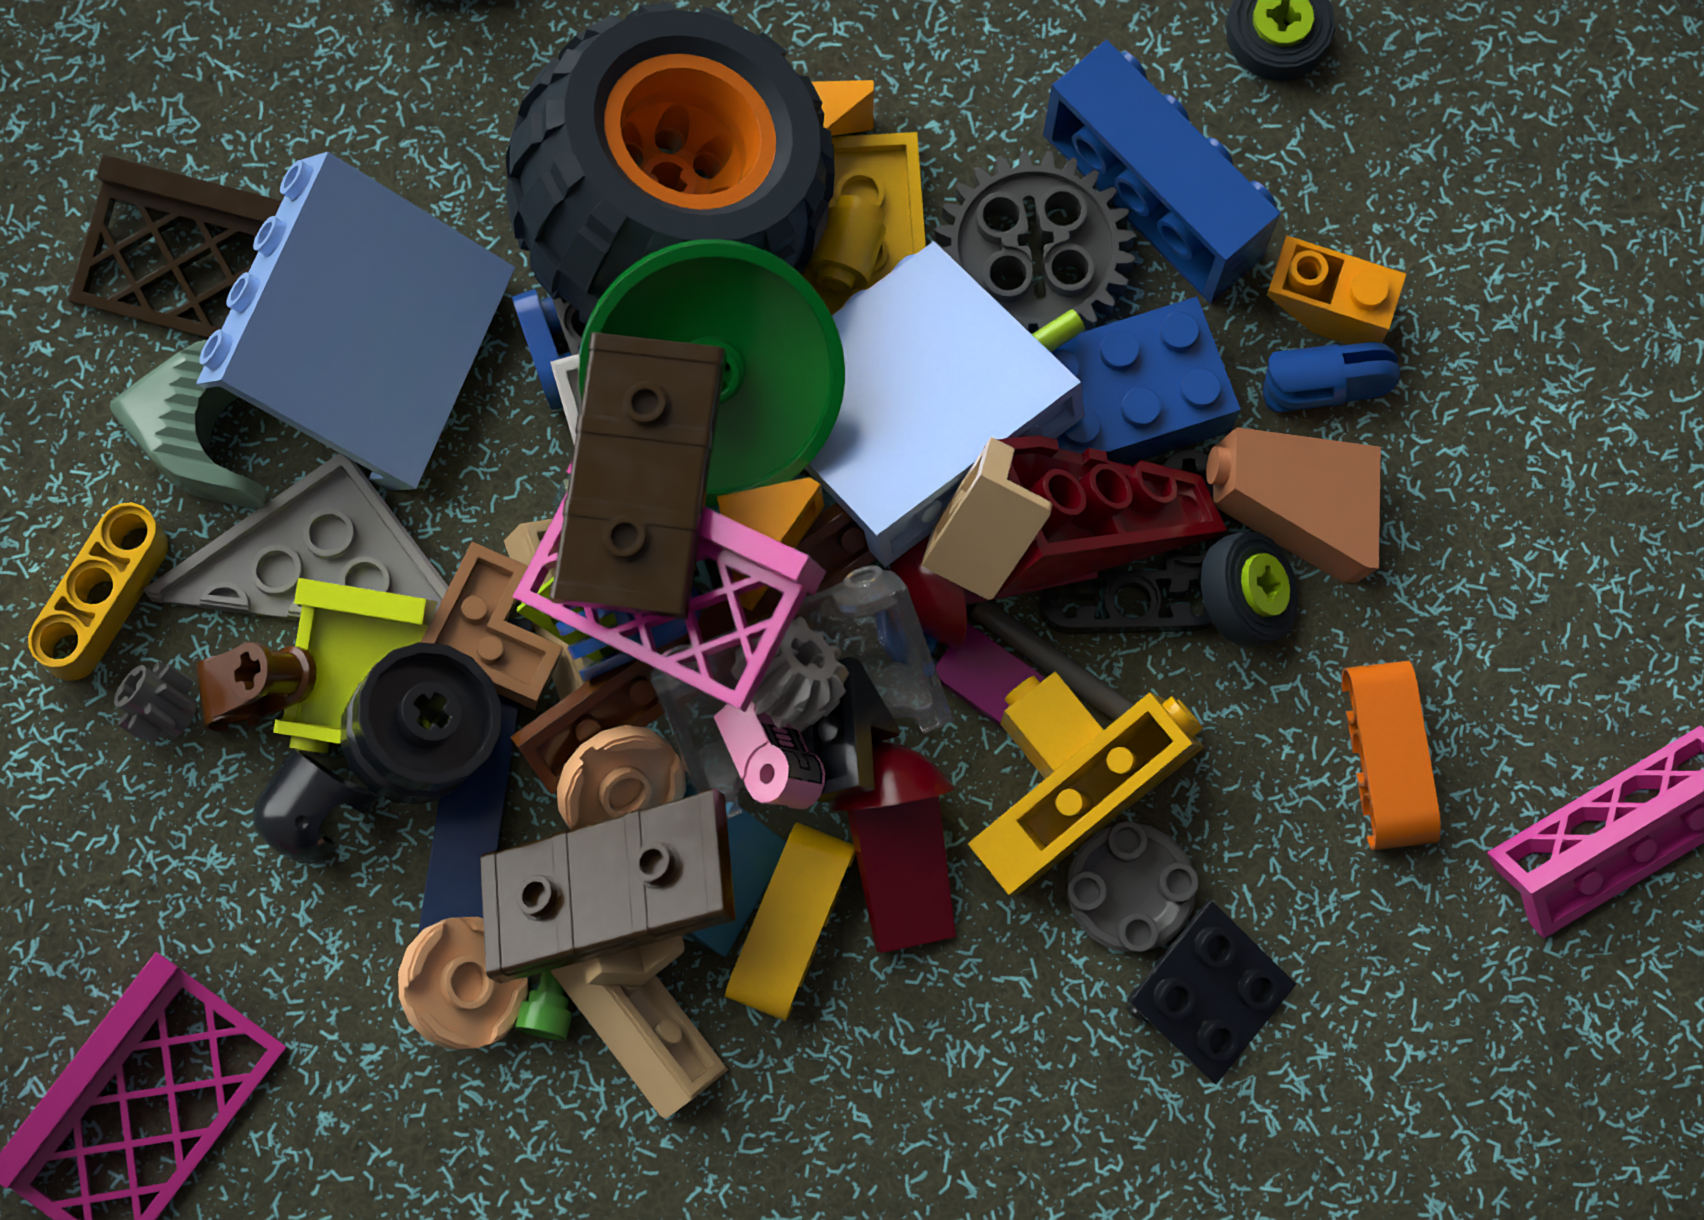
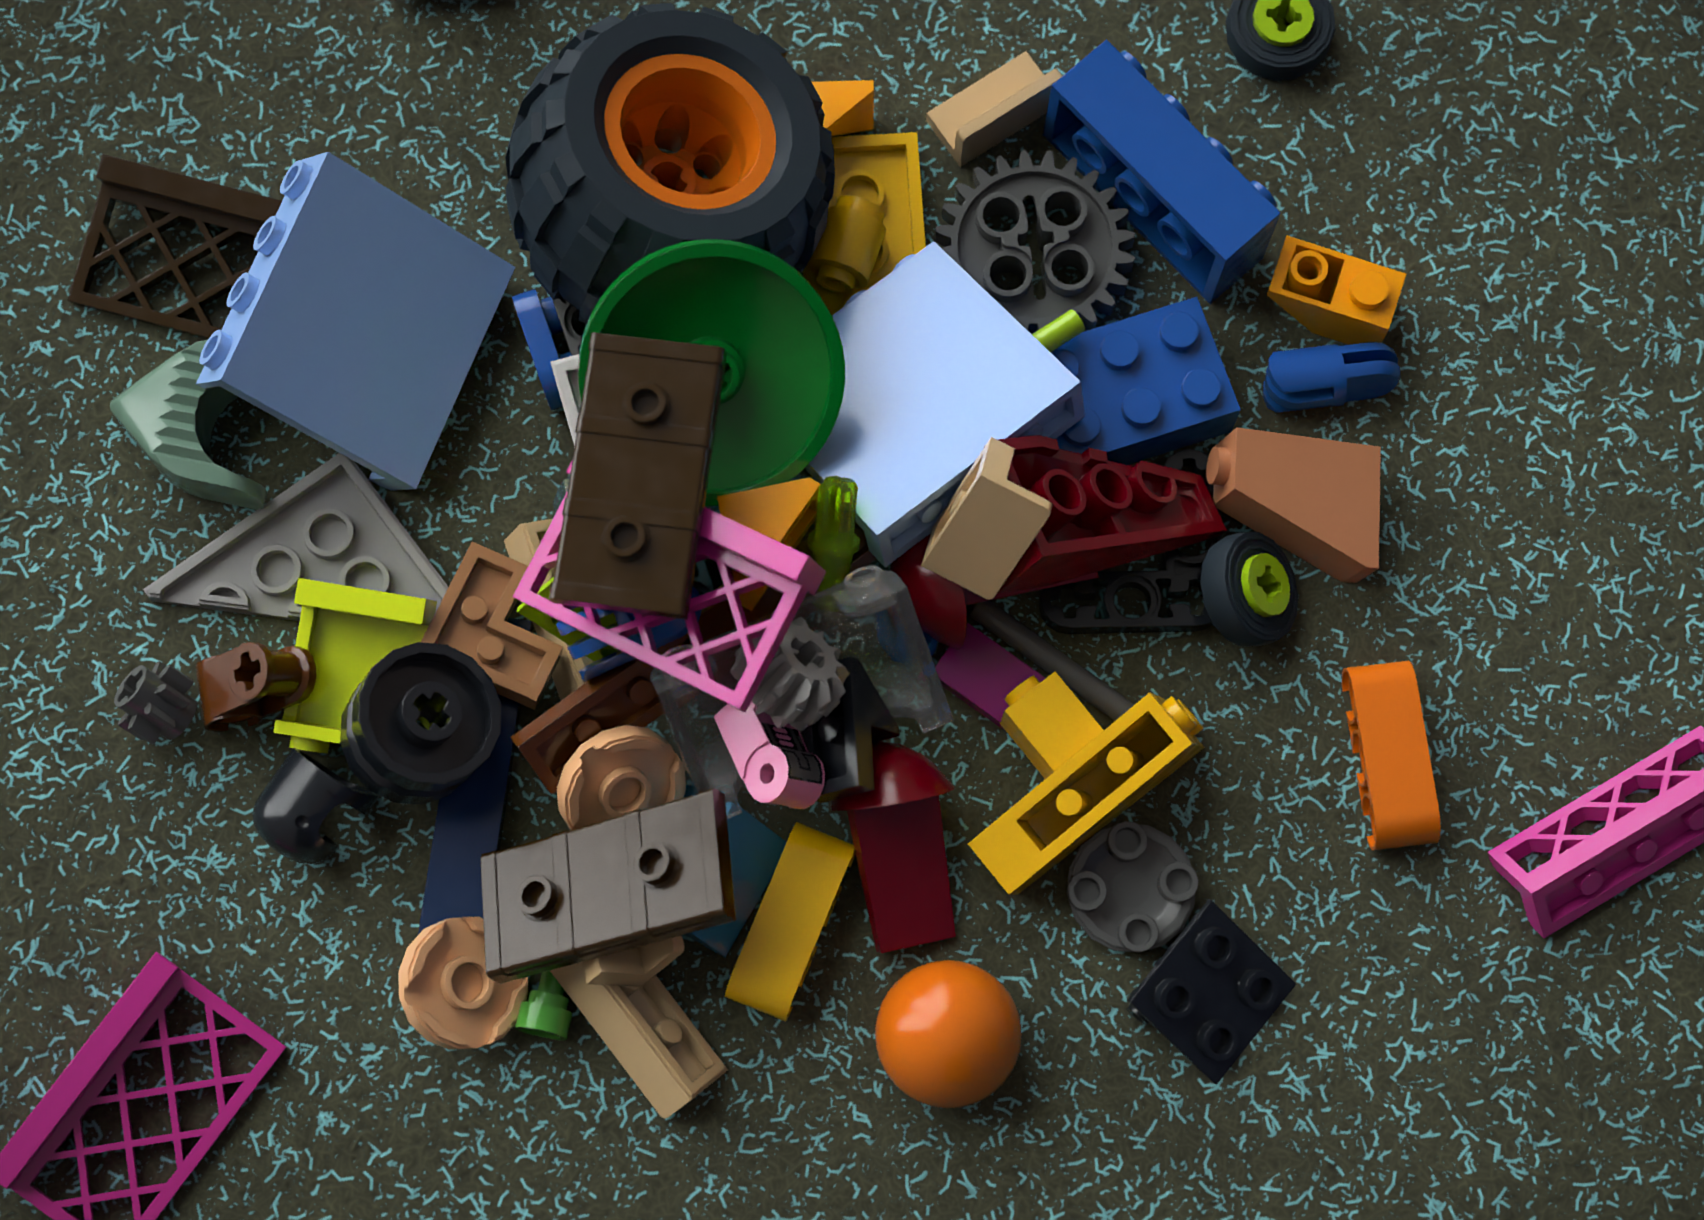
(97, 562): yellow beam -> none
(834, 535): none -> clear neon green axle
(948, 1034): none -> orange piece
(992, 108): none -> tan panel

